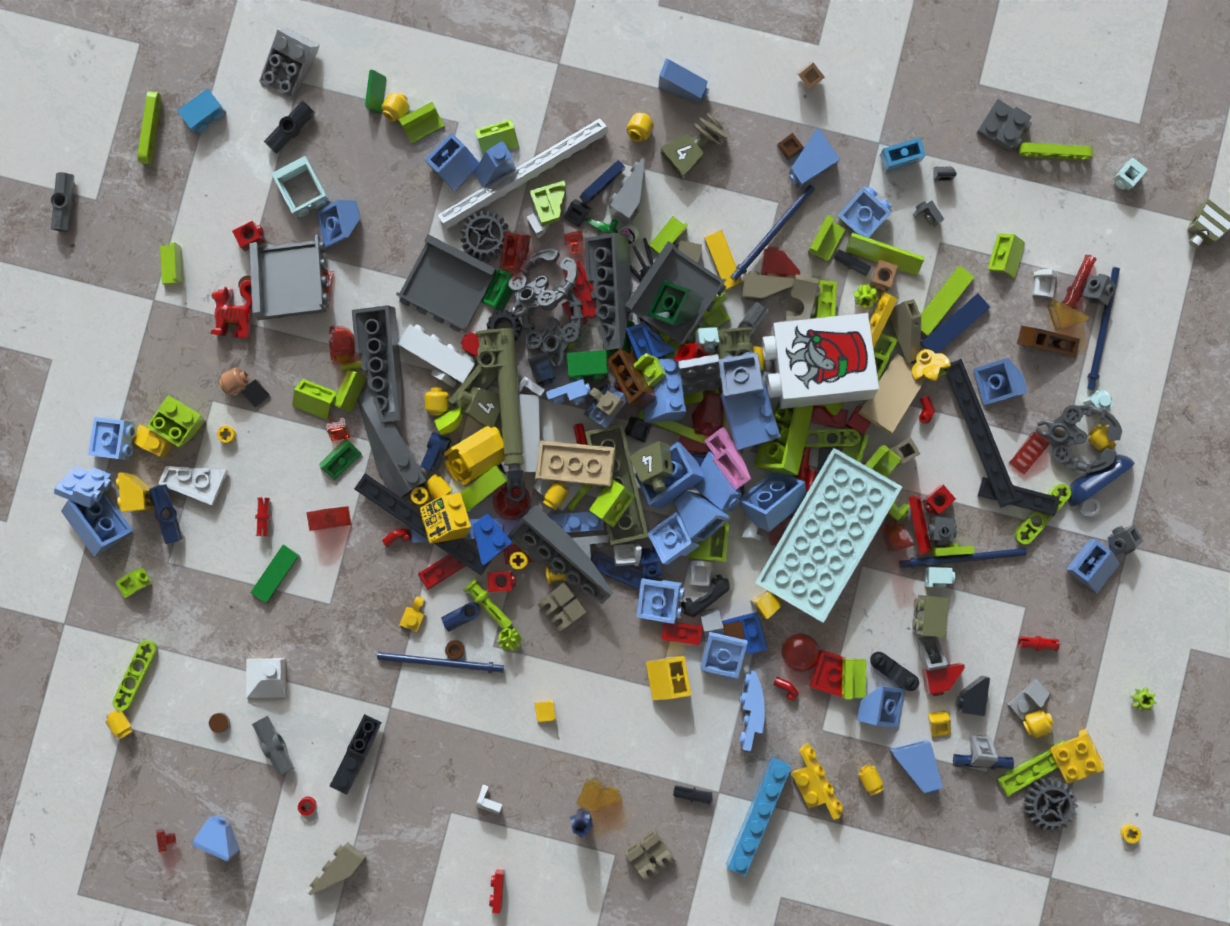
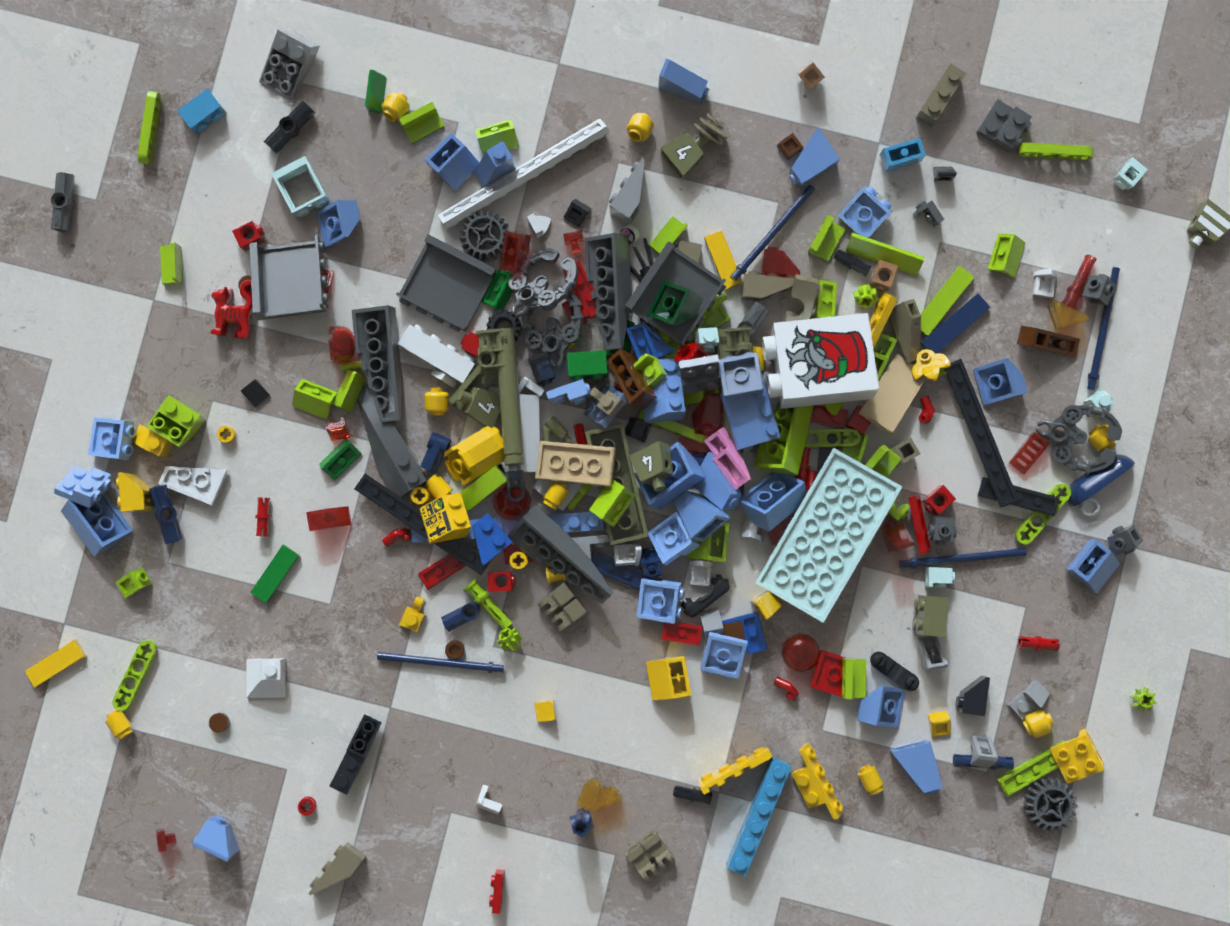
(55, 663): none -> yellow tile
(234, 381): nougat head -> none
(273, 745): dark grey piece -> none
(450, 421): lime brick -> none
(548, 202): lime wing -> none
(557, 429): none -> olive plant
(602, 182): dark blue beam -> none
(603, 227): green bar -> none
(719, 778): none -> yellow wing
(754, 702): light blue slope -> none
(941, 95): none -> dark tan arch
(942, 679): red slope -> none
(952, 549): lime plate -> none
(1124, 831): yellow bush -> none

